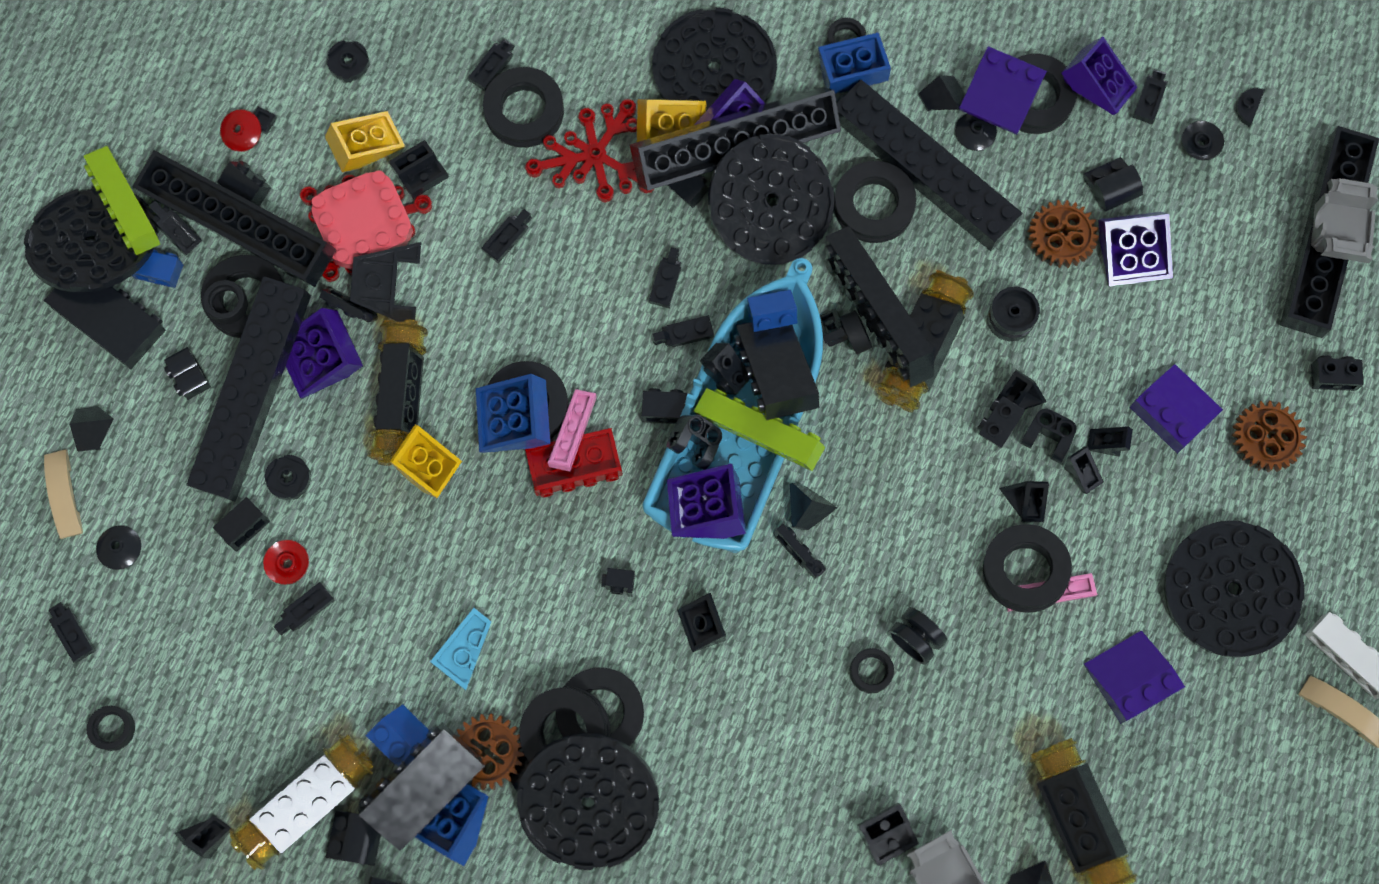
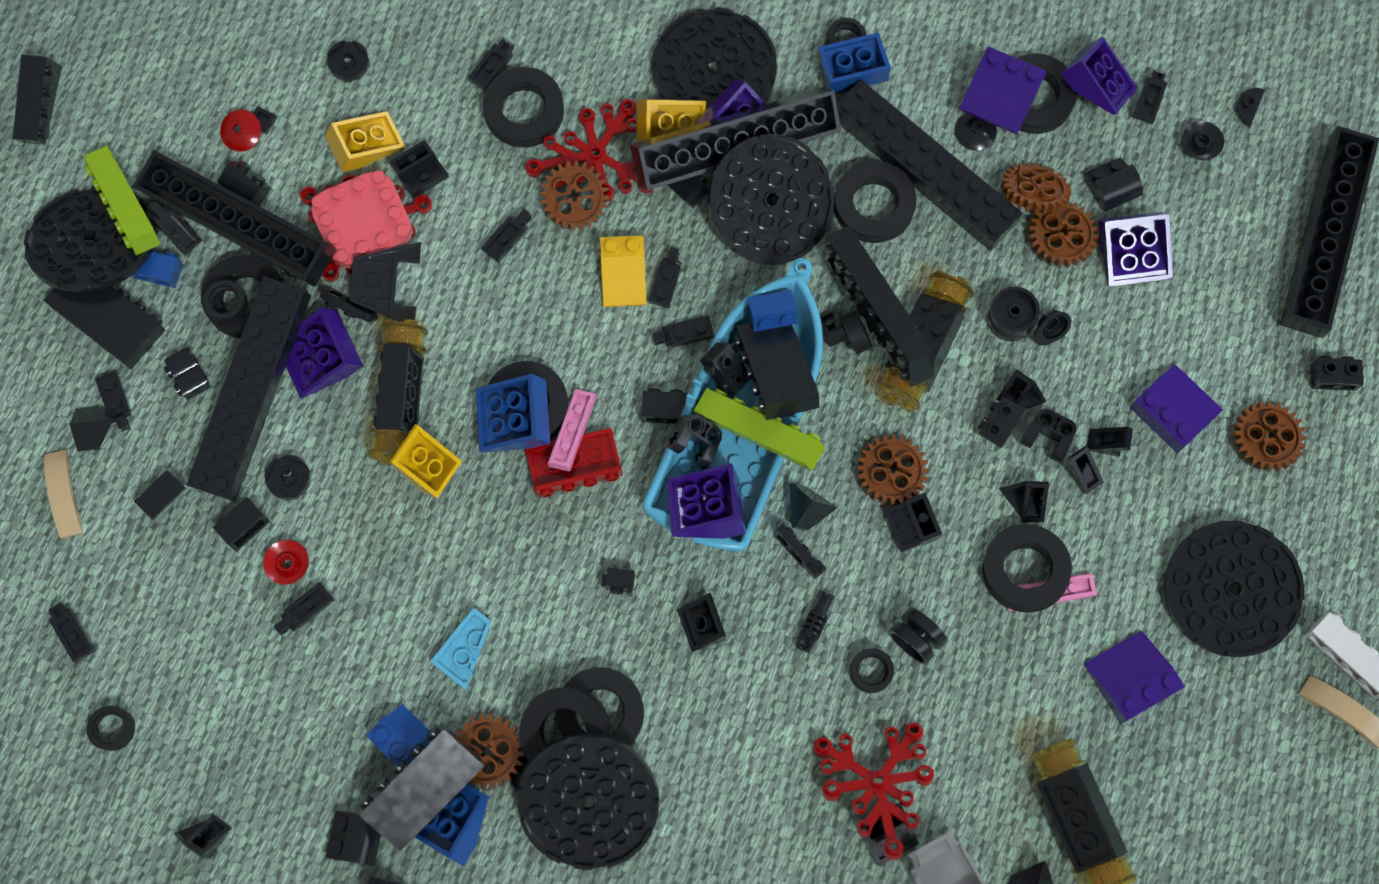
(35, 98): none -> black wedge
(114, 399): none -> black hinge
(127, 552): black dish -> none
(160, 494): none -> black brick
(300, 801): brick -> none
(571, 175): none -> dark orange gear
(623, 271): none -> yellow slope
(814, 623): none -> black hinge
(883, 808): none -> red plant
(897, 451): none -> dark orange gear
(914, 523): none -> black brick
(942, 94): black slope -> none
(1035, 188): none -> dark orange gear
(1052, 327): none -> black piece
(1344, 220): light grey piece -> none

